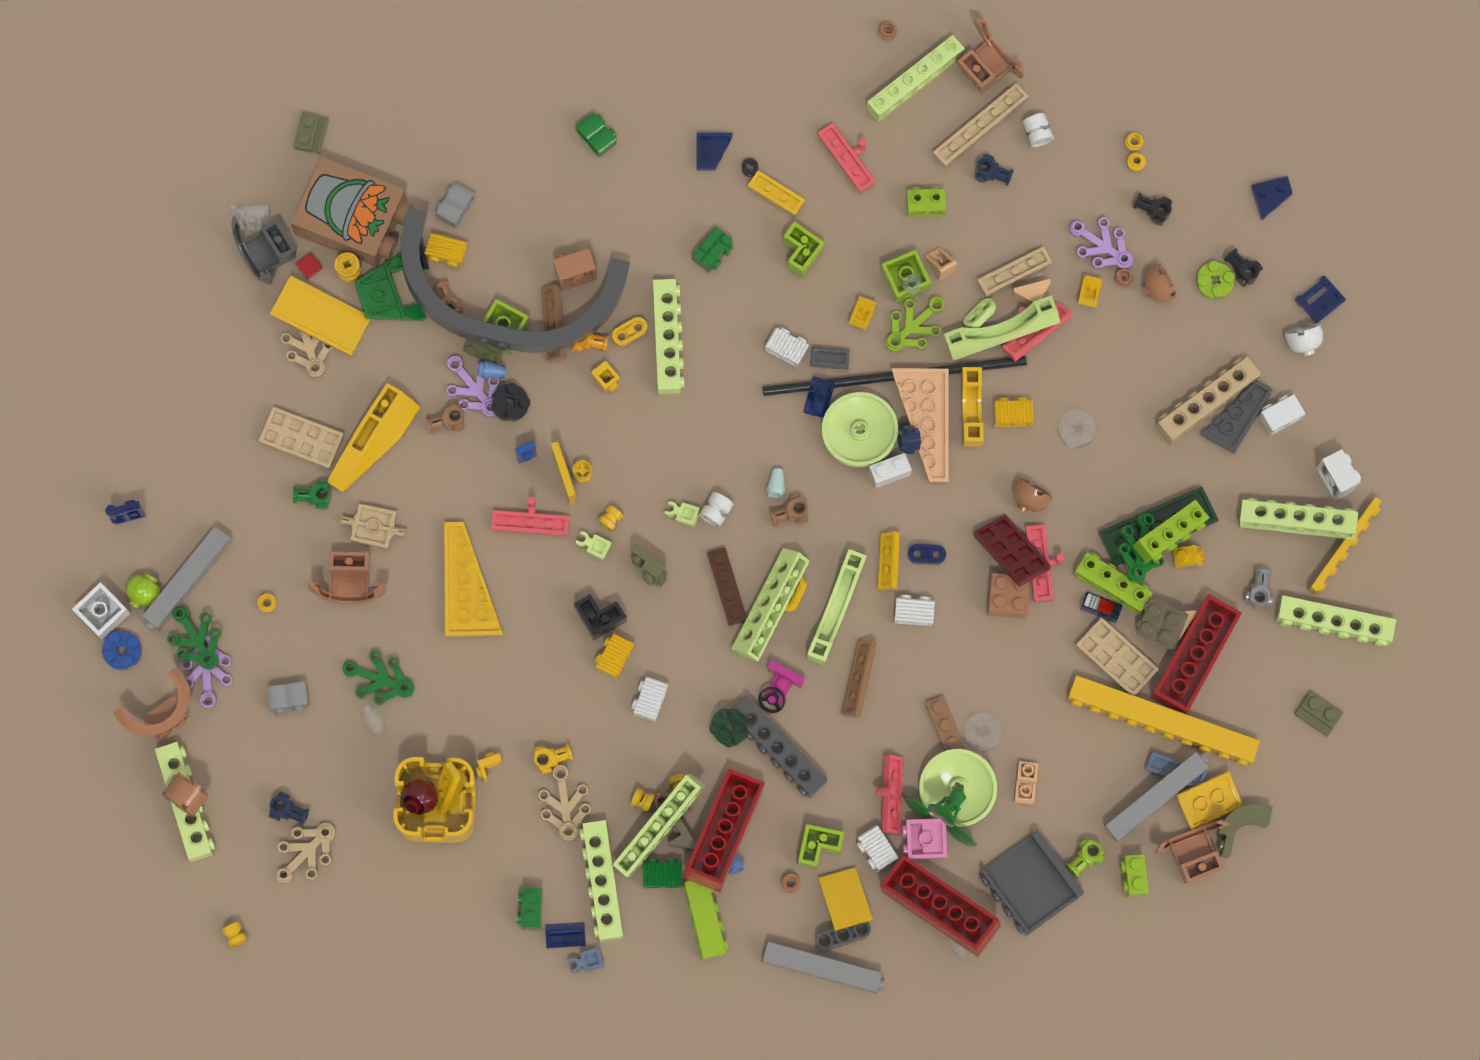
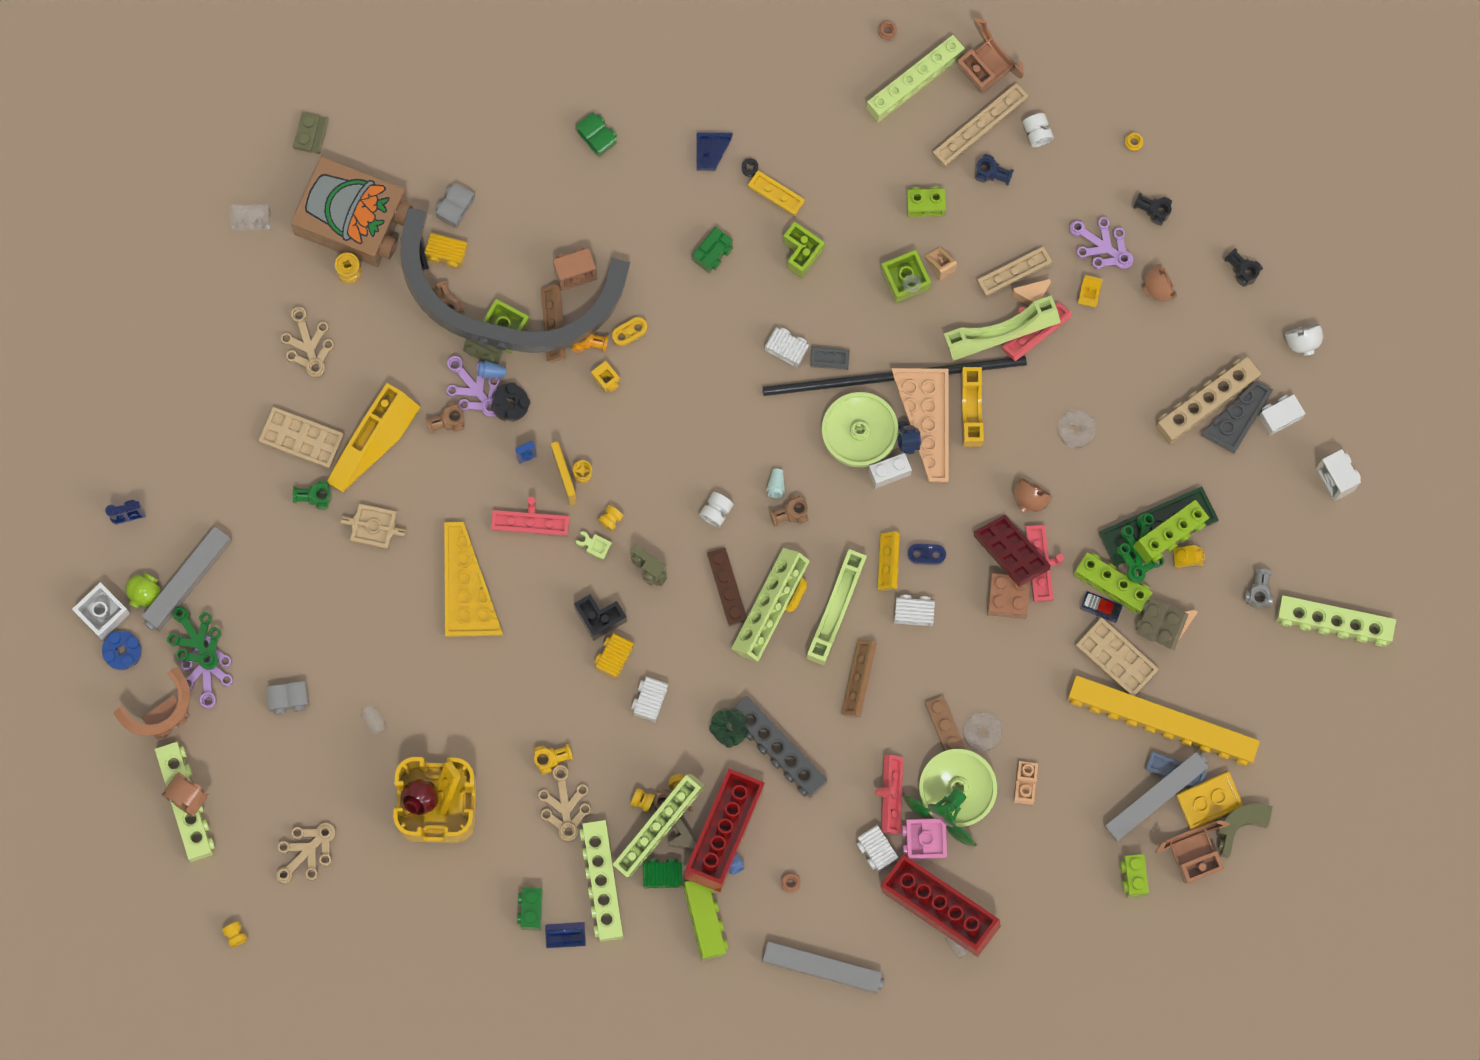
(265, 250): dark grey piece -> none
(266, 596): yellow plate -> none
(288, 810): dark blue connector -> none
(308, 266): red tile -> none
(320, 315): yellow piece -> none
(348, 579): nougat piece -> none
(380, 297): green wing -> none
(381, 680): green plant -> none
(490, 760): yellow bracket -> none
(589, 960): sand blue plate -> none
(662, 289): yellowish green brick -> none
(685, 514): yellowish green plate -> none
(779, 686): dark pink piece -> none
(817, 840): lime brick -> none
(819, 397): clear blue slope -> none
(835, 942): dark grey beam -> none
(845, 899): yellow tile -> none
(847, 157): coral plate -> none
(862, 313): yellow bracket -> none
(913, 327): lime plant -> none
(980, 313): yellowish green plate -> none
(1013, 413): yellow brick -> none
(1031, 883): dark grey panel -> none
(1084, 857): lime connector -> none
(1128, 277): nougat plate -> none
(1136, 167): yellow plate -> none
(1196, 654): red brick -> none
(1204, 280): lime plate -> none
(1271, 195): clear blue wing -> none
(1306, 526): yellowish green brick -> none
(1318, 713): olive plate -> none
(1324, 304): clear blue plate -> none
(1341, 553): yellow plate -> none

